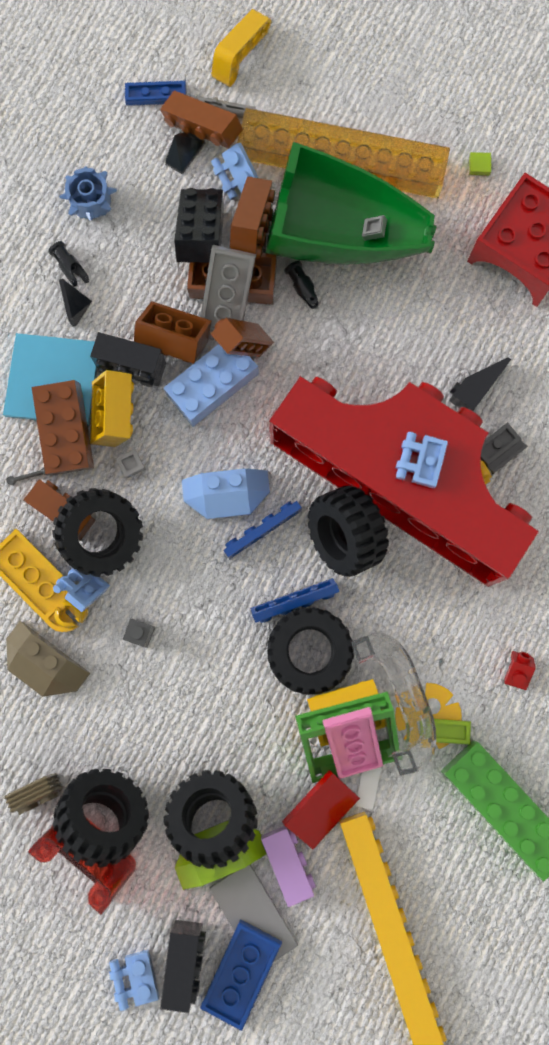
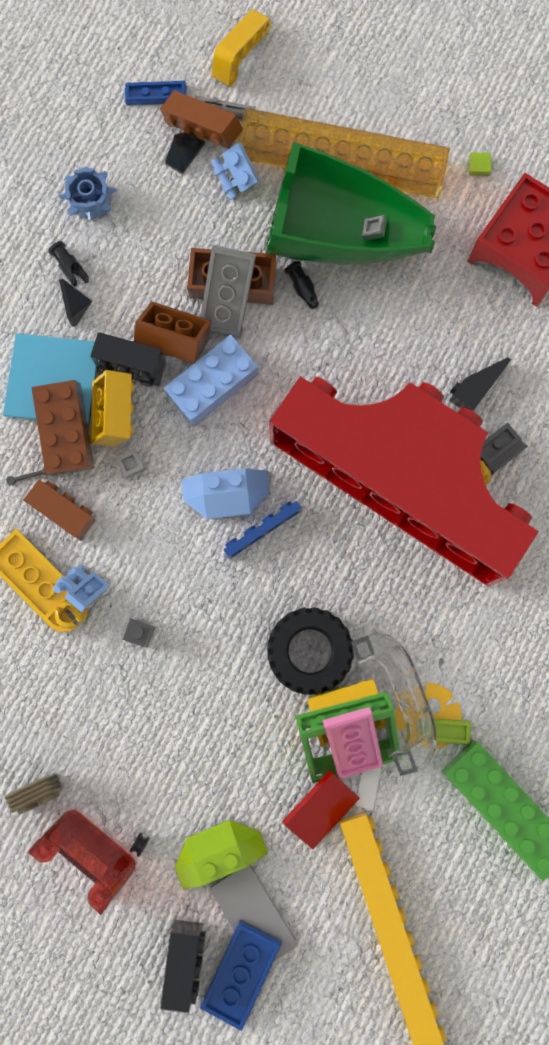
(41, 663): dark tan wedge -> none
(87, 841): black tyre -> none
(118, 552): black tyre -> none
(139, 844): none -> black bush
(141, 978): light blue plate -> none
(187, 802): black tyre -> none
(198, 224): black brick -> none
(241, 337): dark orange brick -> none
(252, 217): dark orange brick -> none
(288, 865): lavender brick -> none
(303, 598): blue plate -> none
(348, 530): black tyre -> none
(429, 461): light blue plate -> none
(520, 670): red bracket -> none

